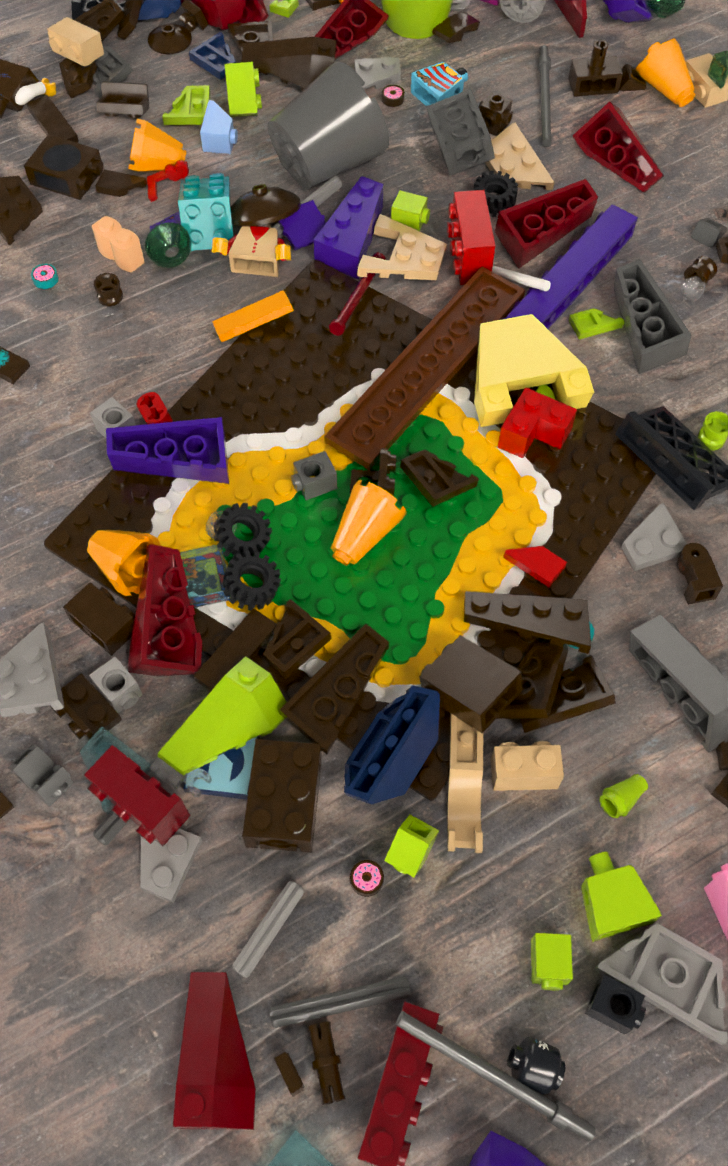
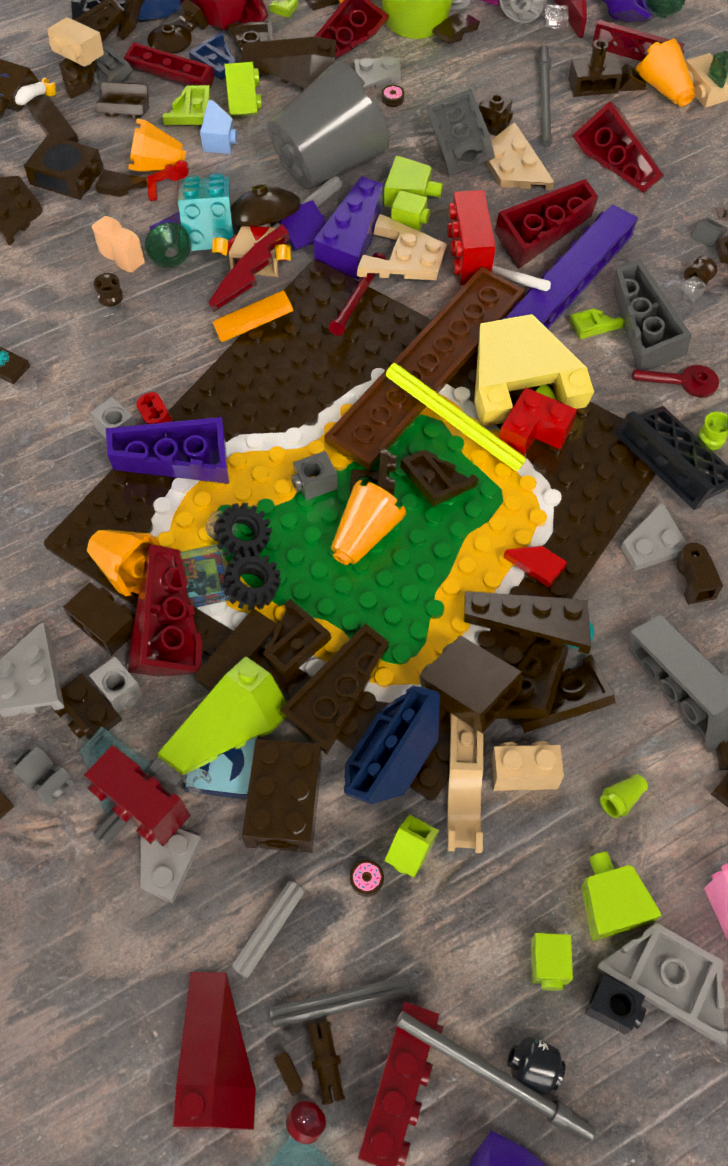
(44, 276): tile -> none
(169, 65): none -> dark red brick
(241, 276): none -> dark red slope
(305, 1122): none -> dark red tile
(411, 178): none -> lime torso
(437, 83): medium azure torso -> none
(456, 417): none -> neon yellow axle
(497, 184): black tyre -> none
(556, 16): none -> clear plate
(626, 41): none -> dark red fence
(695, 380): none -> dark red piece

